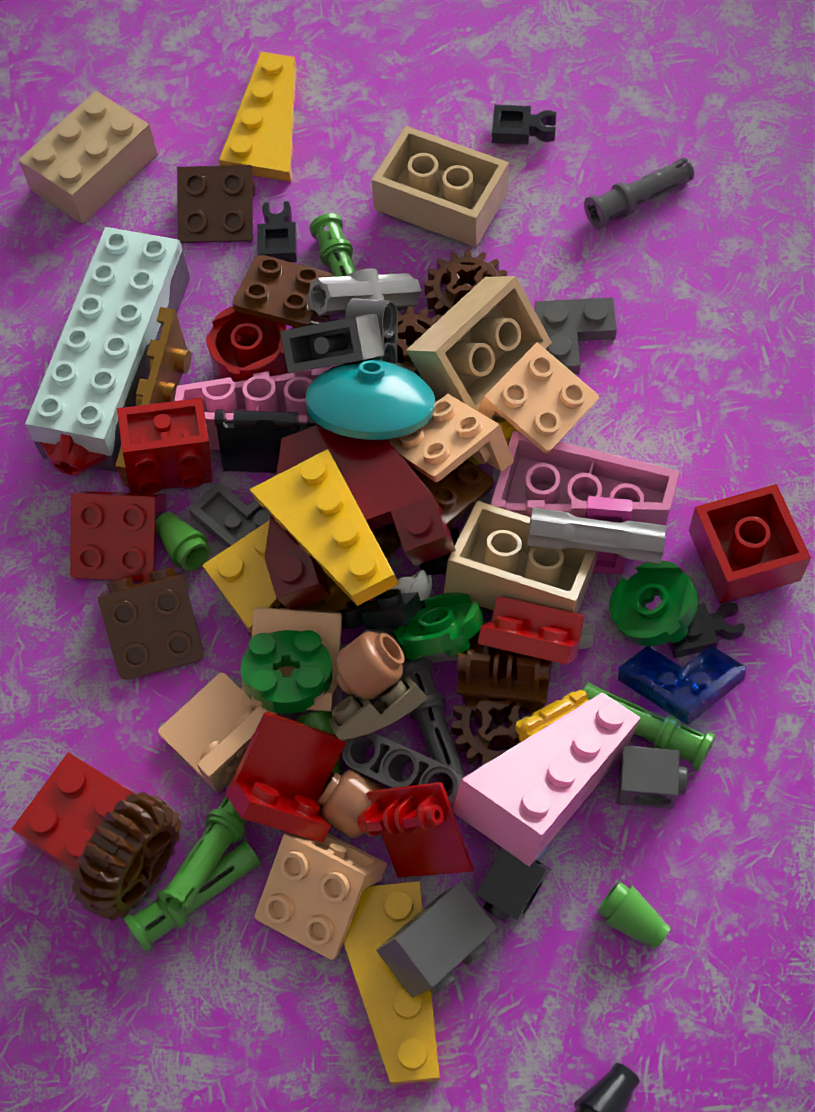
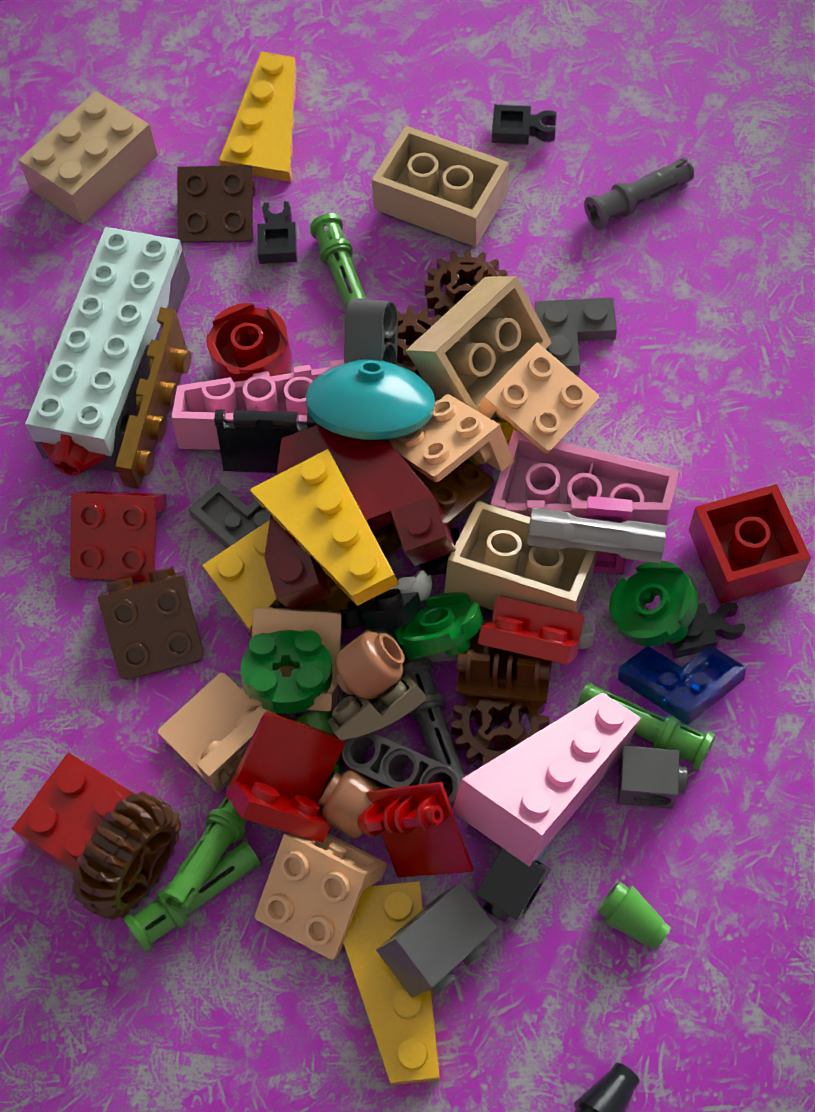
(165, 445): red bracket -> none
(182, 542): bright green cone -> none
(279, 292): reddish brown bracket -> none
(332, 343): dark grey brick -> none
(333, 293): light grey piece -> none
(547, 715): yellow axle -> none

